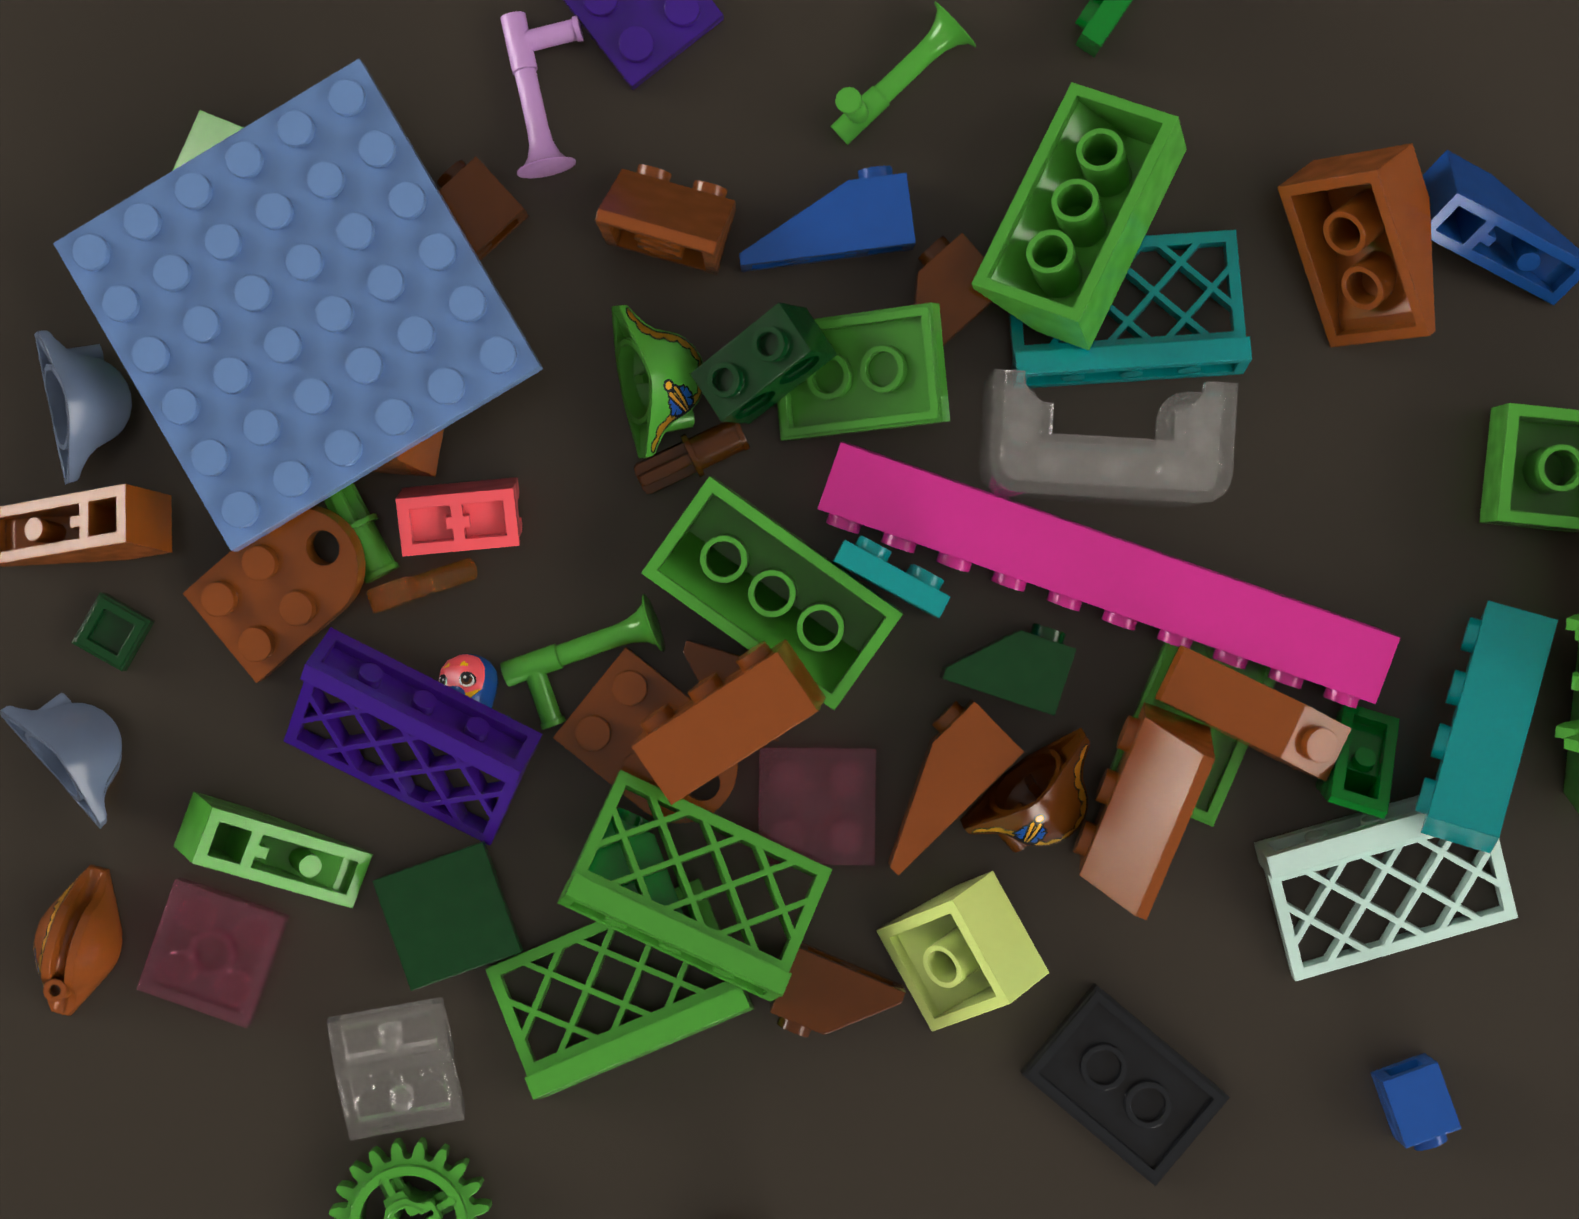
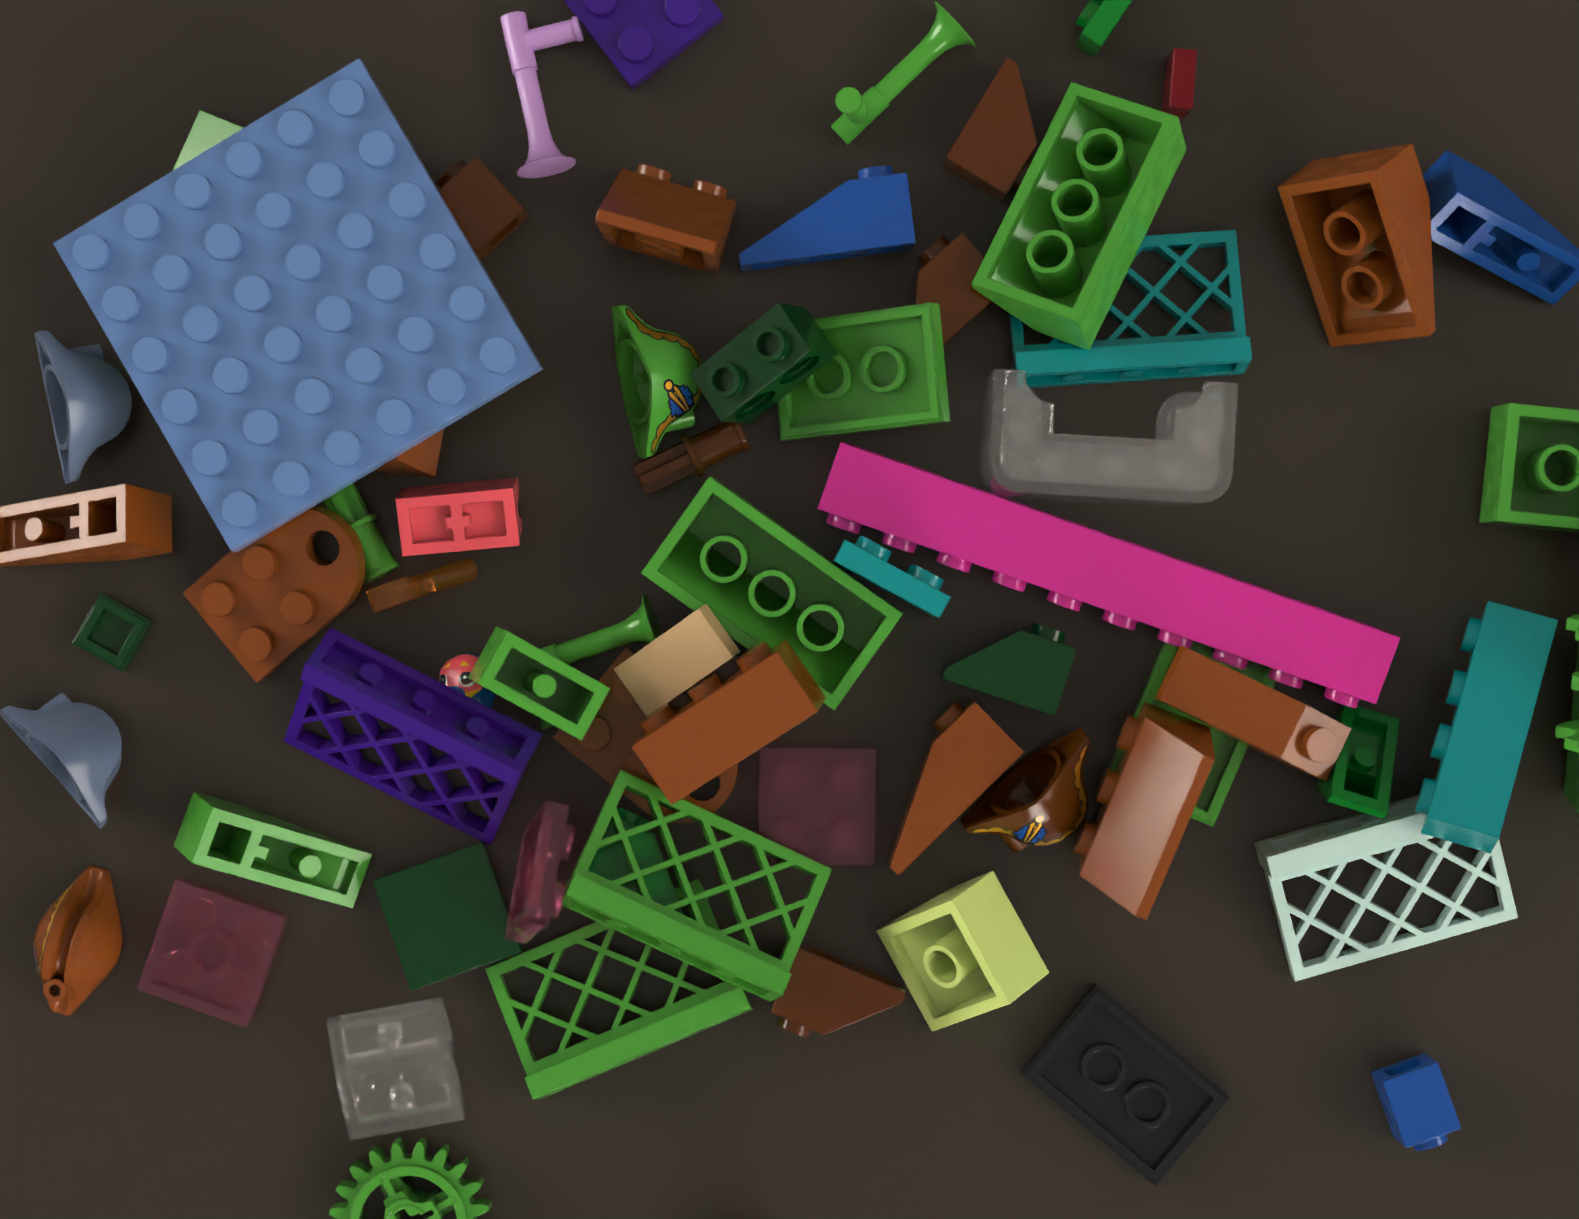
(535, 888): none -> clear pink plate
(539, 683): none -> bright green brick
(677, 660): none -> tan tile
(997, 137): none -> reddish brown slope
(1179, 82): none -> dark red tile

